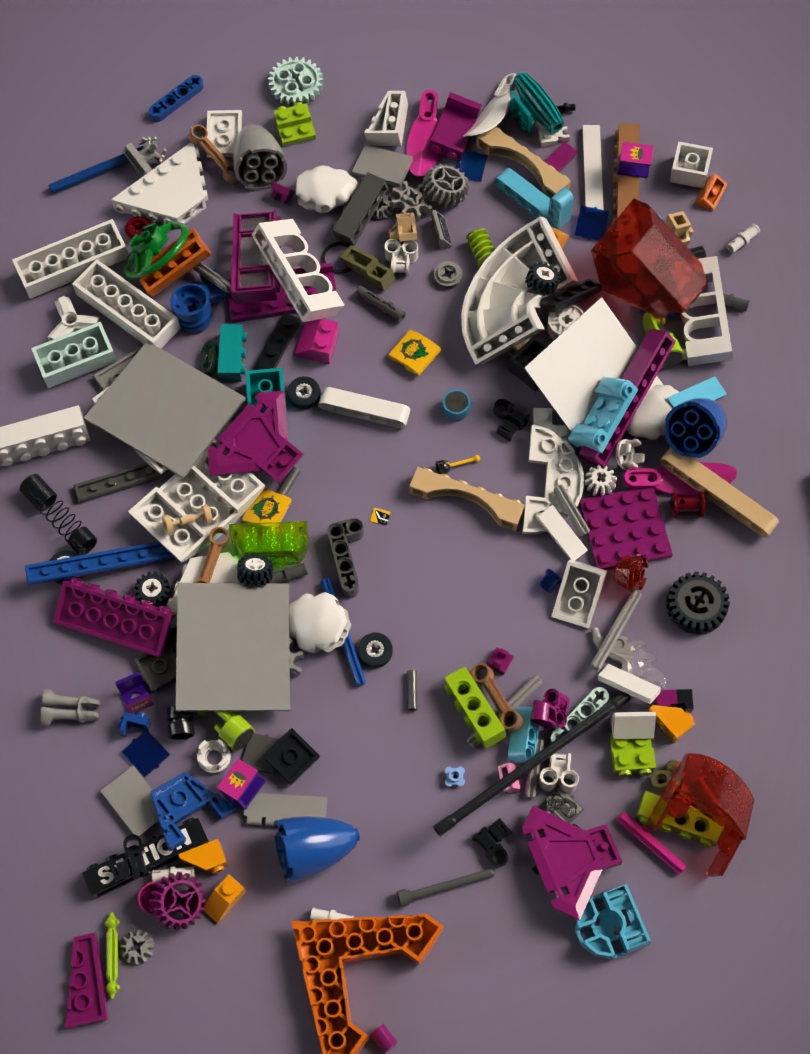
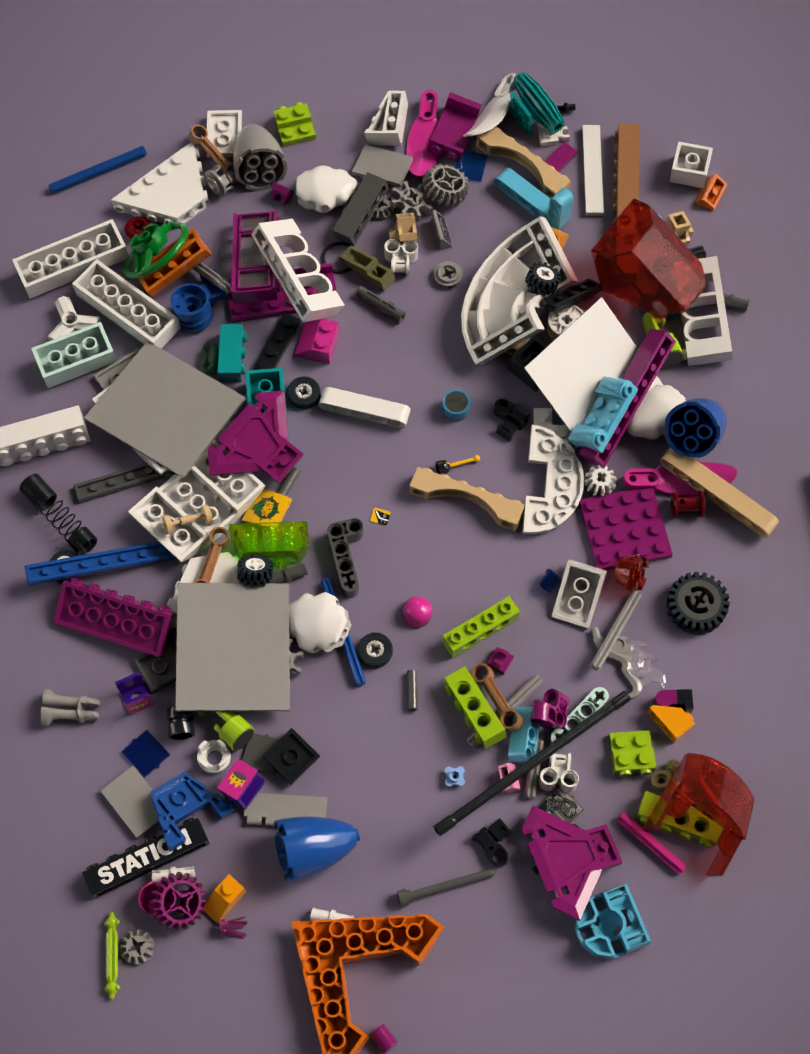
(87, 991): magenta wing -> none
(134, 864): black piece -> none
(136, 720): blue bracket -> none
(141, 158): light grey piece -> none
(160, 592): black wheel -> none
(174, 96): blue beam -> none
(206, 857): light orange slope -> none
(217, 183): none -> light grey piece
(228, 927): none -> flat silver piece
(286, 88): light aqua gear -> none
(414, 352): yellow slope -> none
(417, 611): none -> dark pink hair
(480, 245): lime piece -> none
(480, 627): none -> lime brick
(562, 533): white tile -> none
(571, 510): light grey axle -> none
(591, 223): clear blue piece -> none
(626, 448): white piece -> none
(629, 683): white tile -> none
(633, 725): white slope -> none
(635, 160): piece -> none
(707, 389): medium azure sticker -> none
(743, 238): white pin -> none

